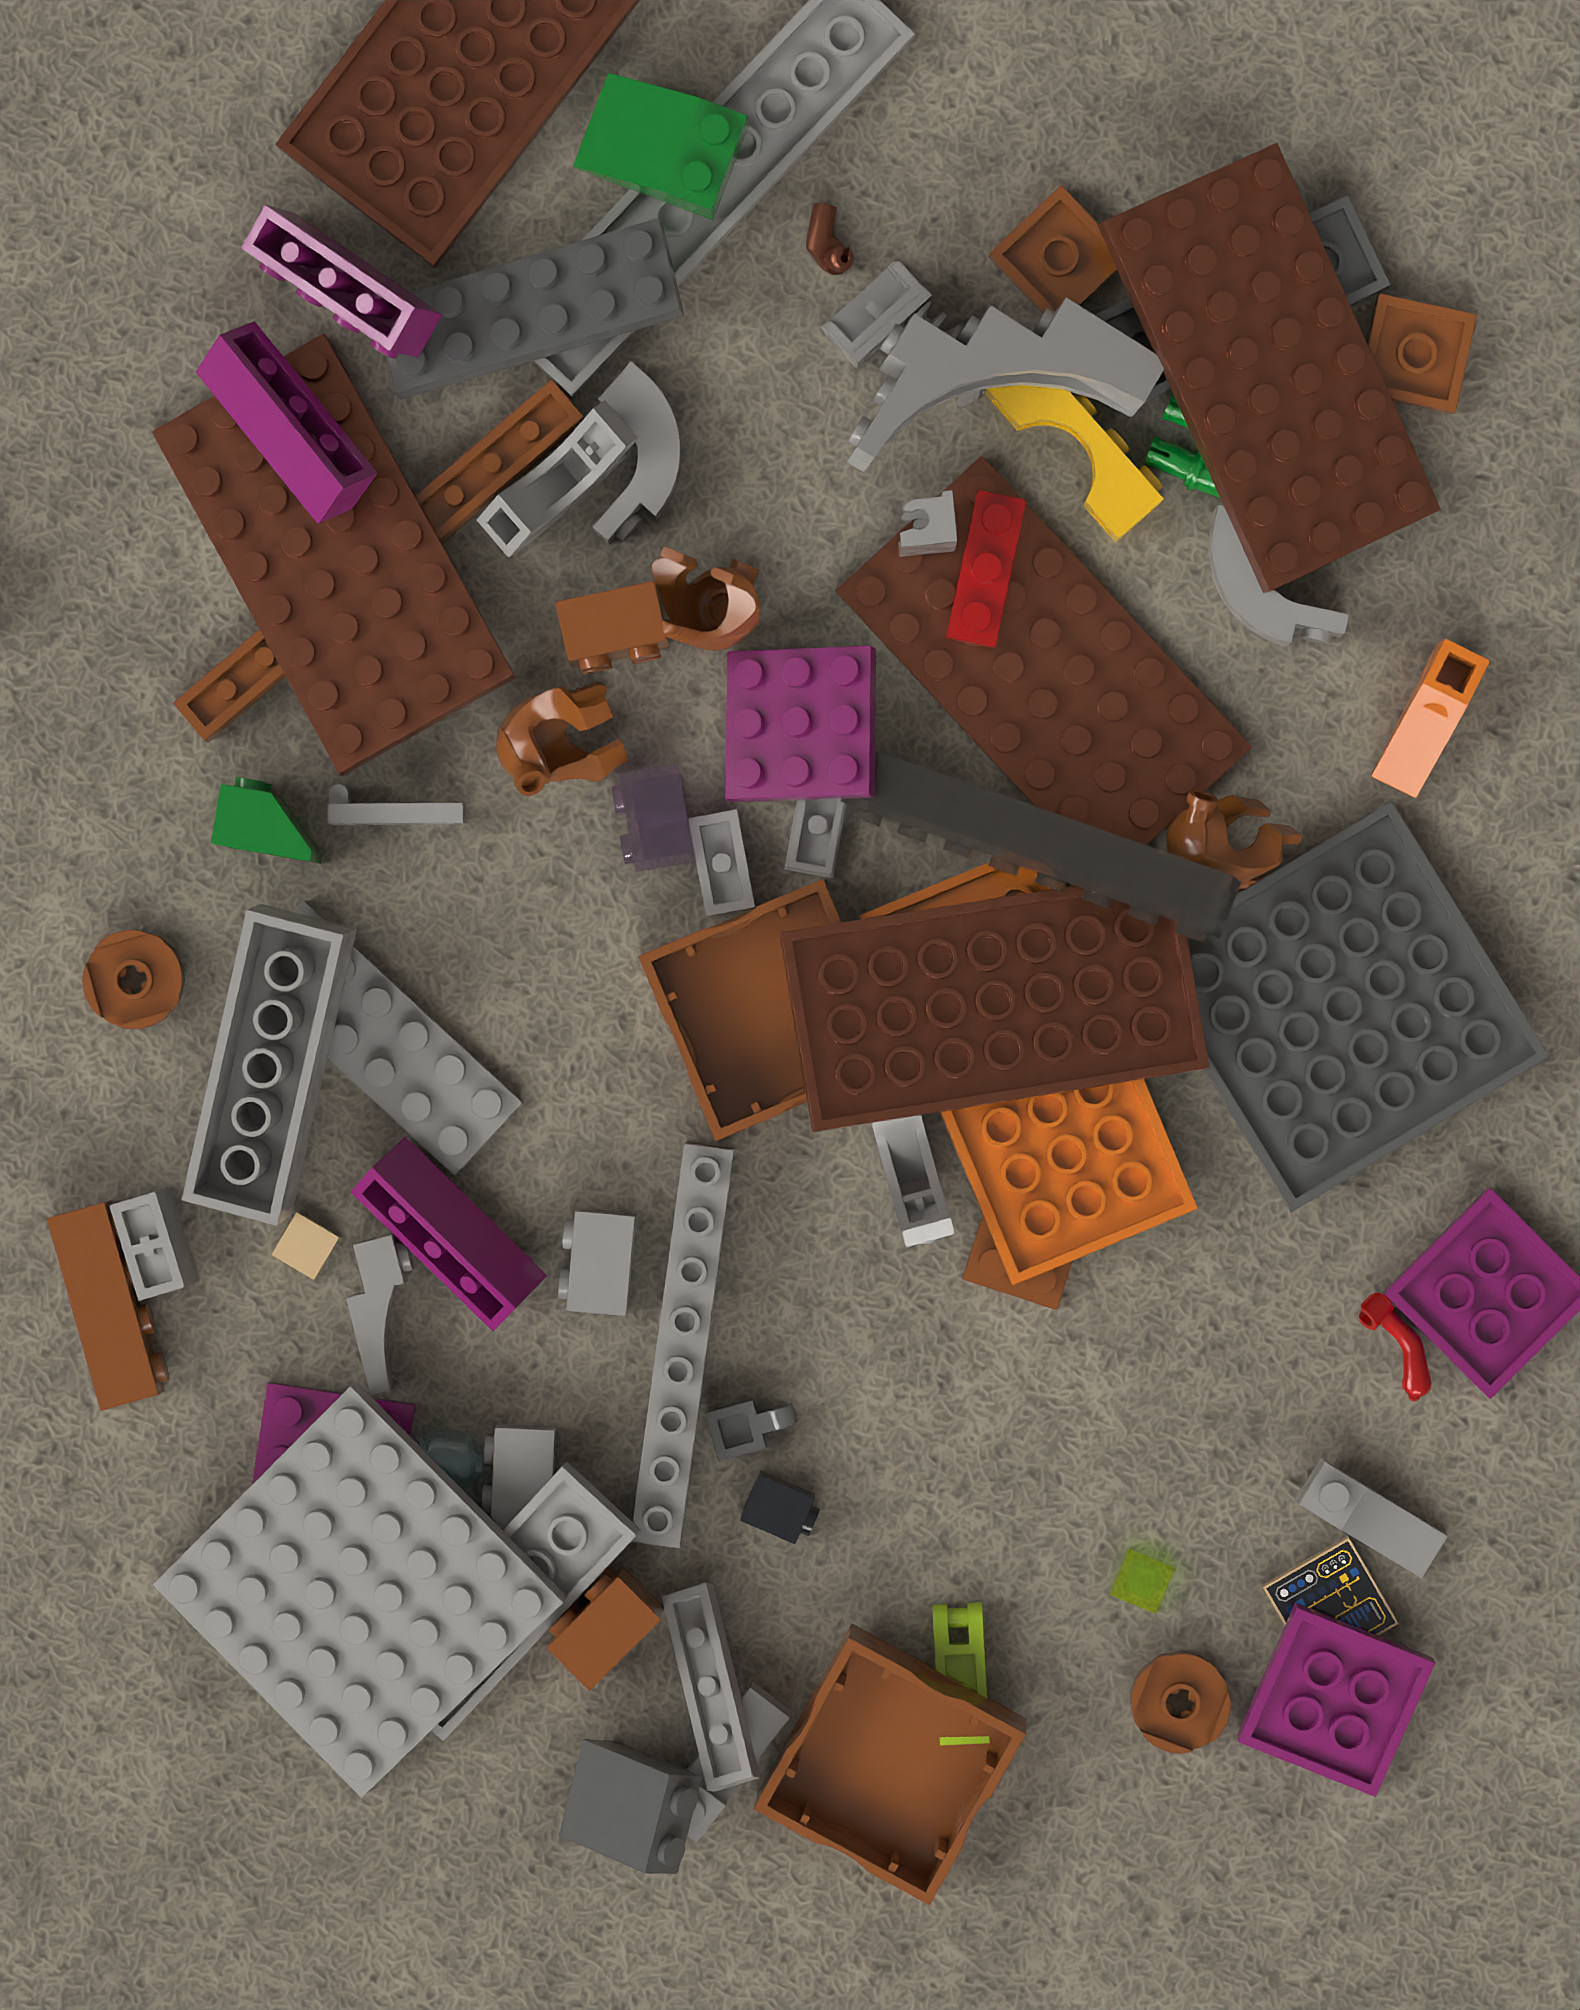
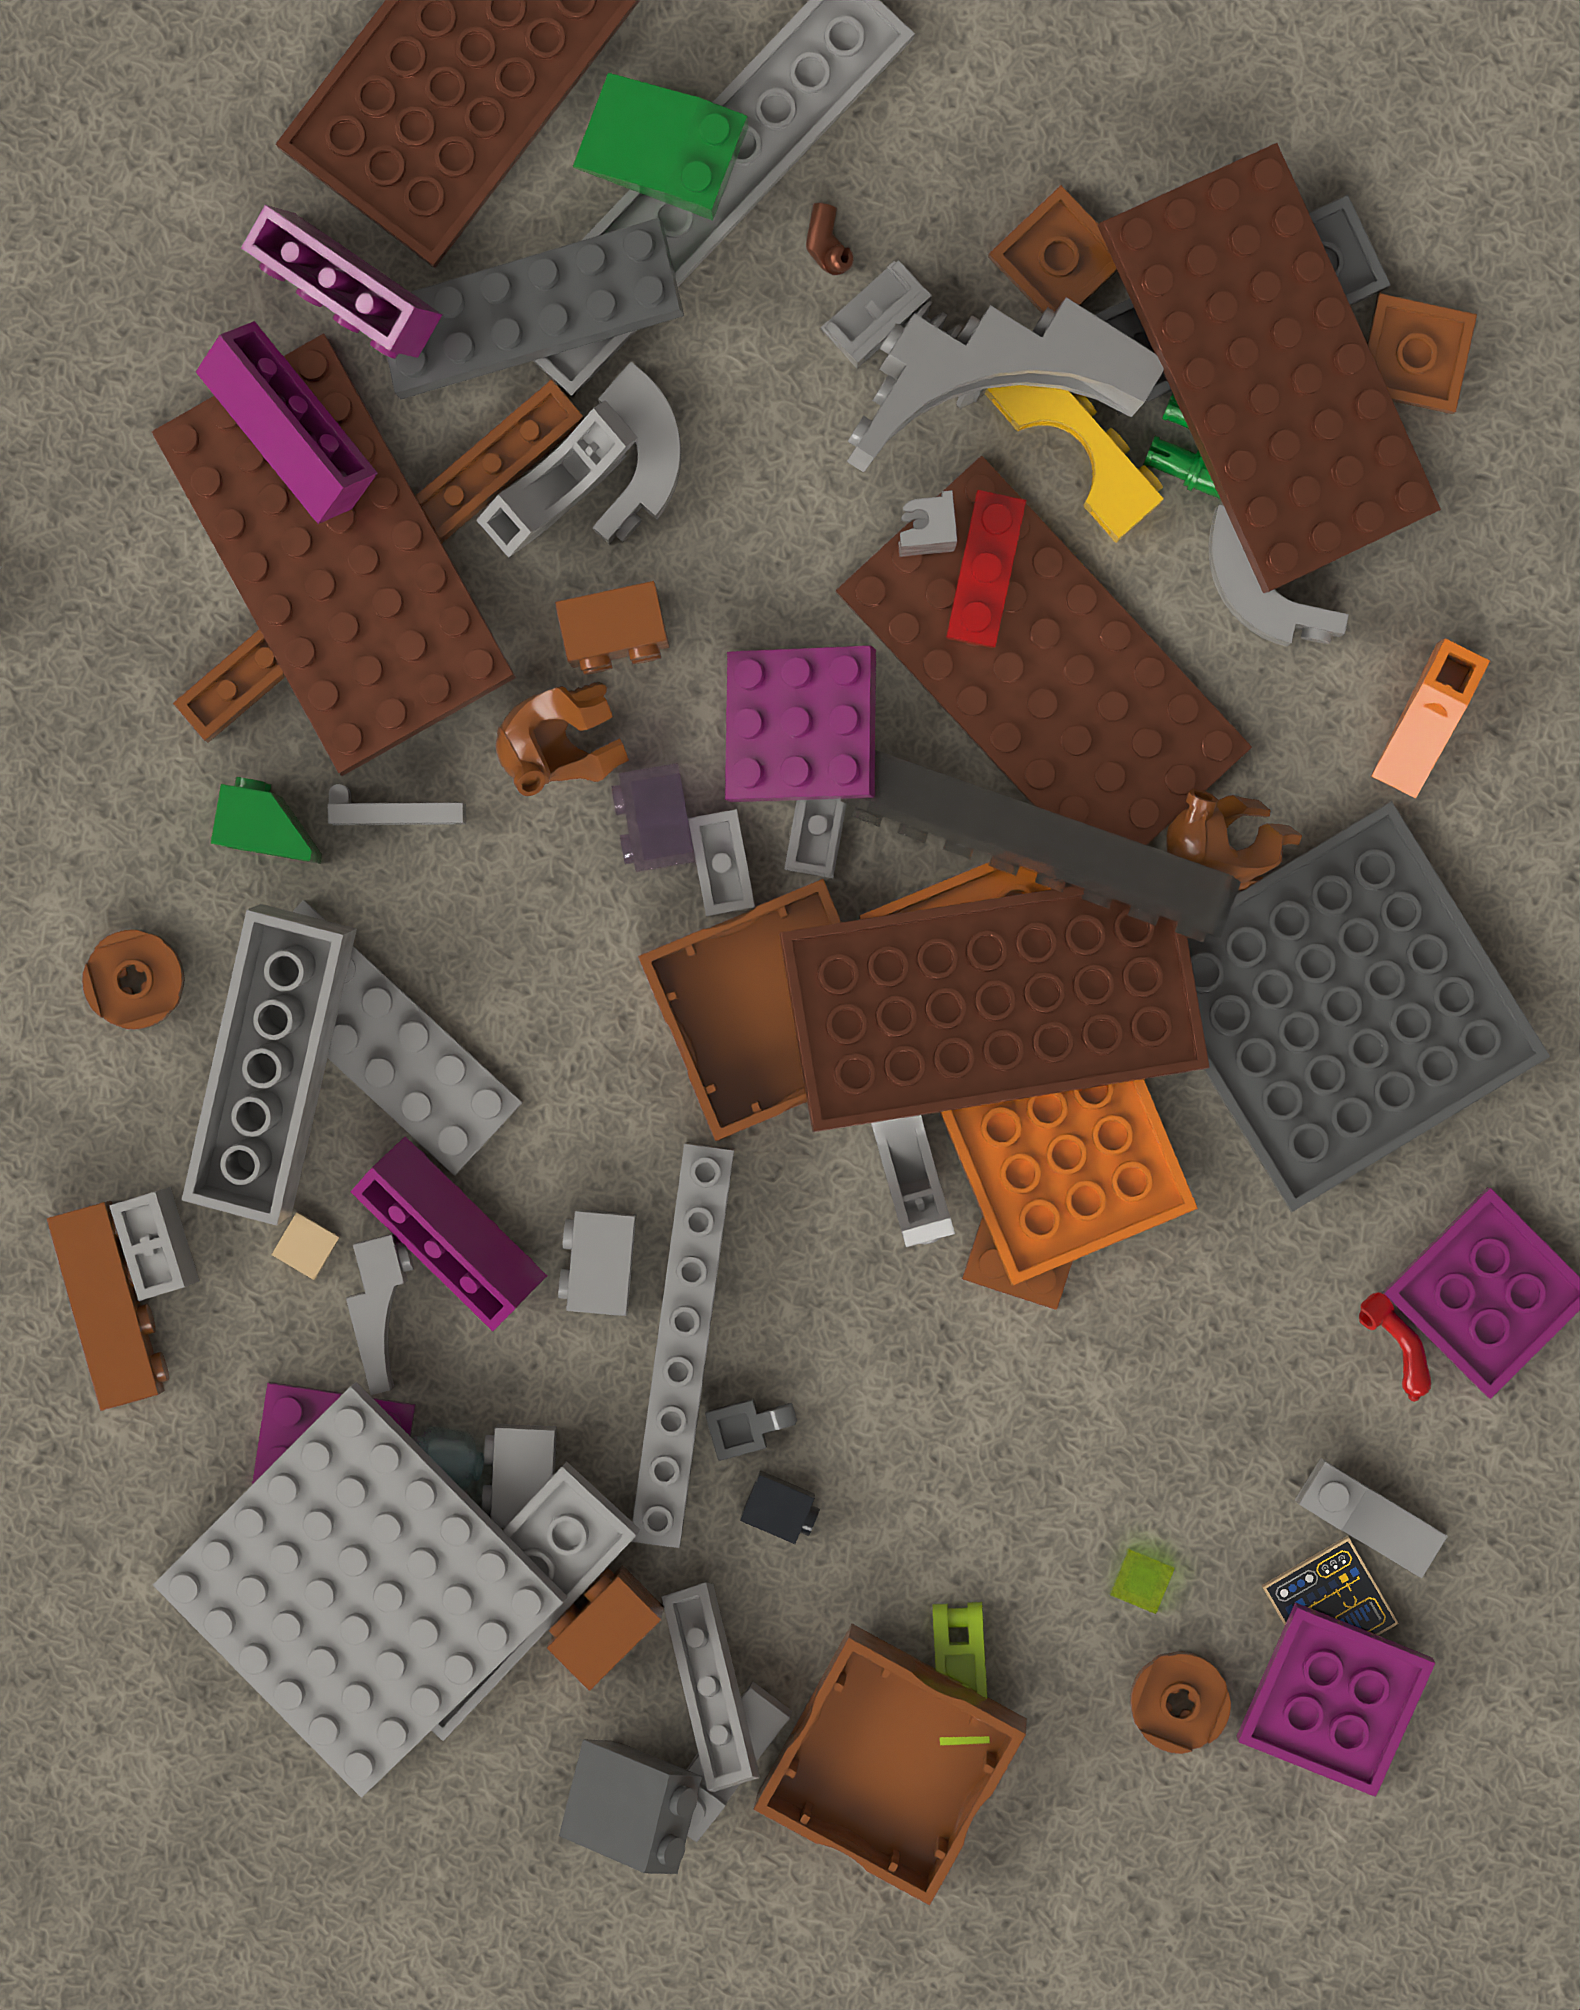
(710, 610): dark orange piece -> none

